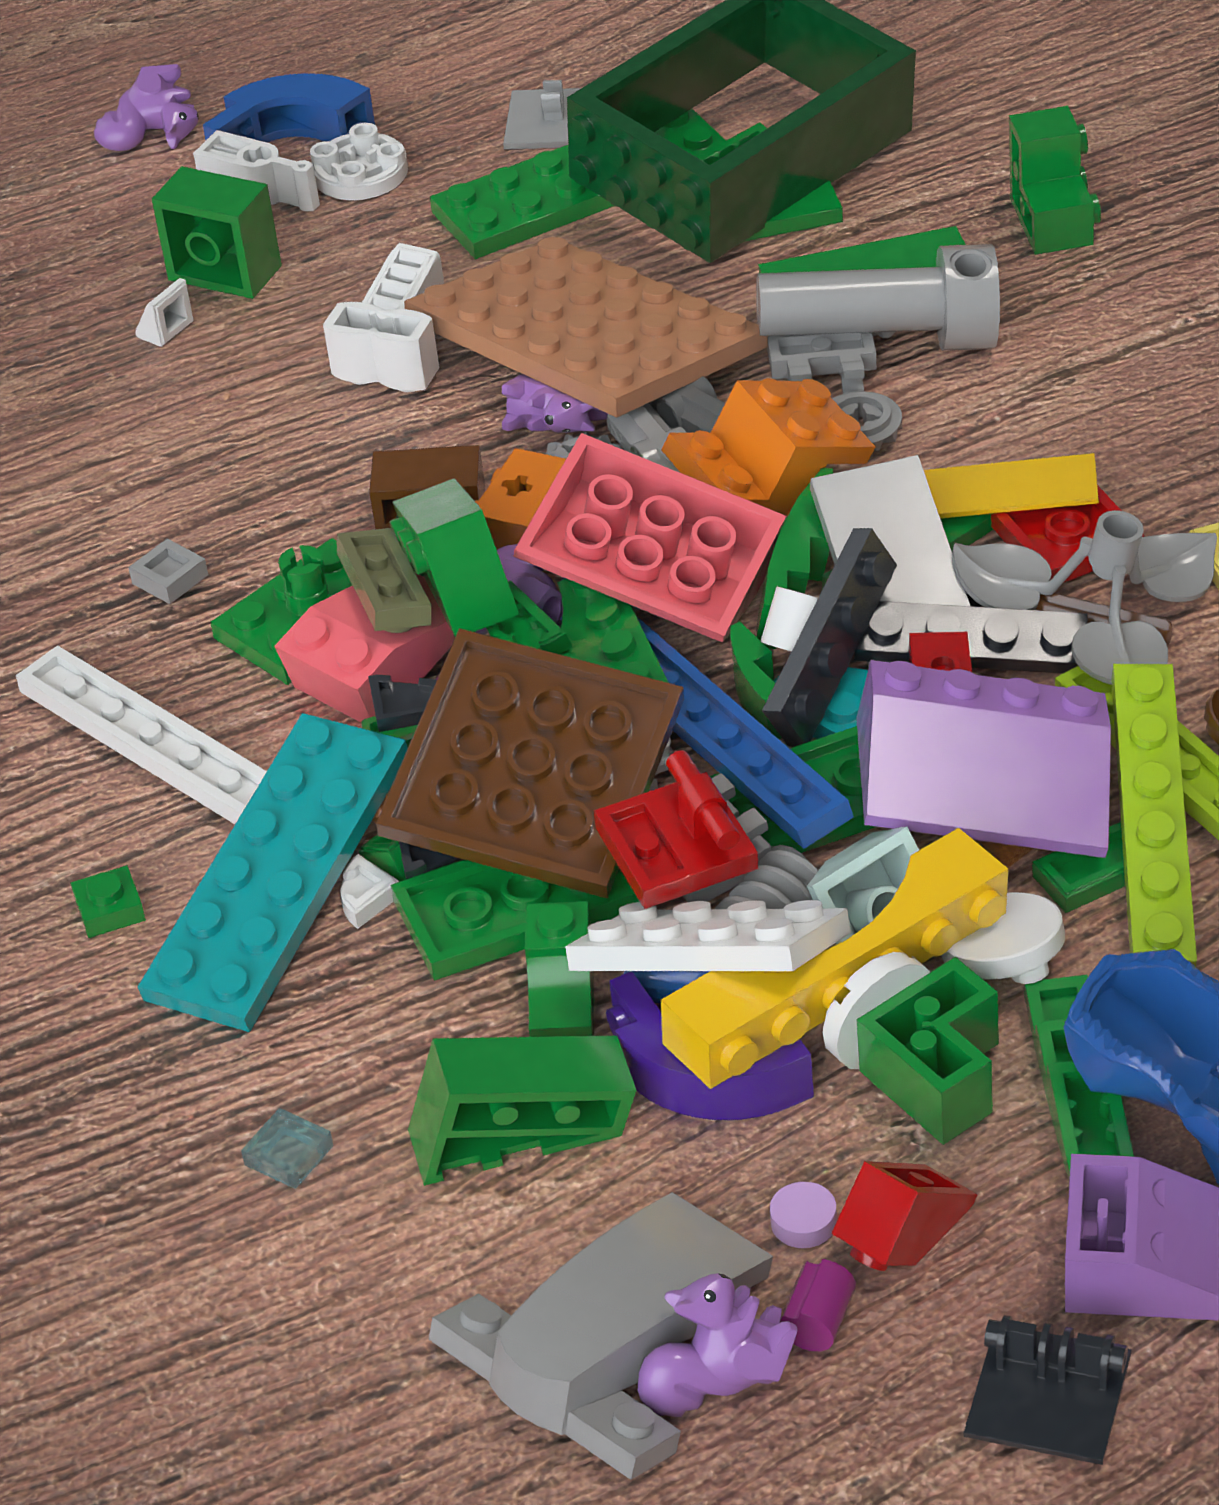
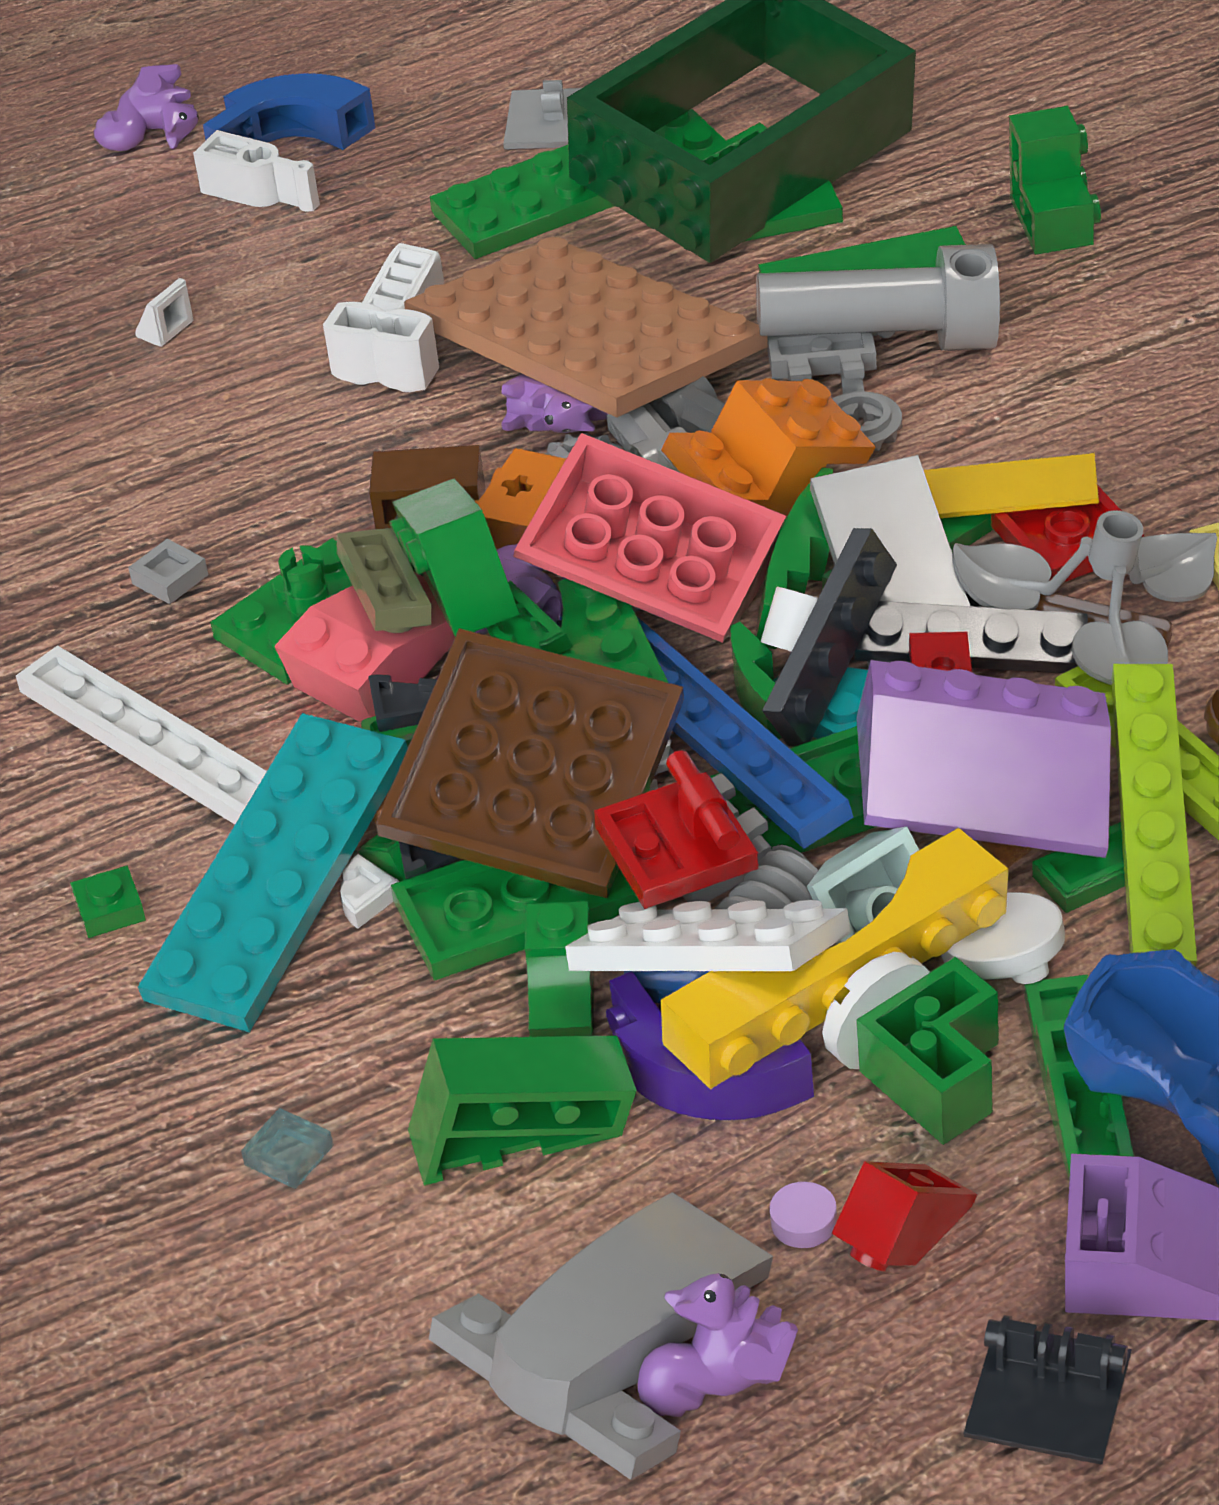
(217, 232): green brick -> none
(359, 164): white tile -> none
(819, 1304): magenta piece -> none

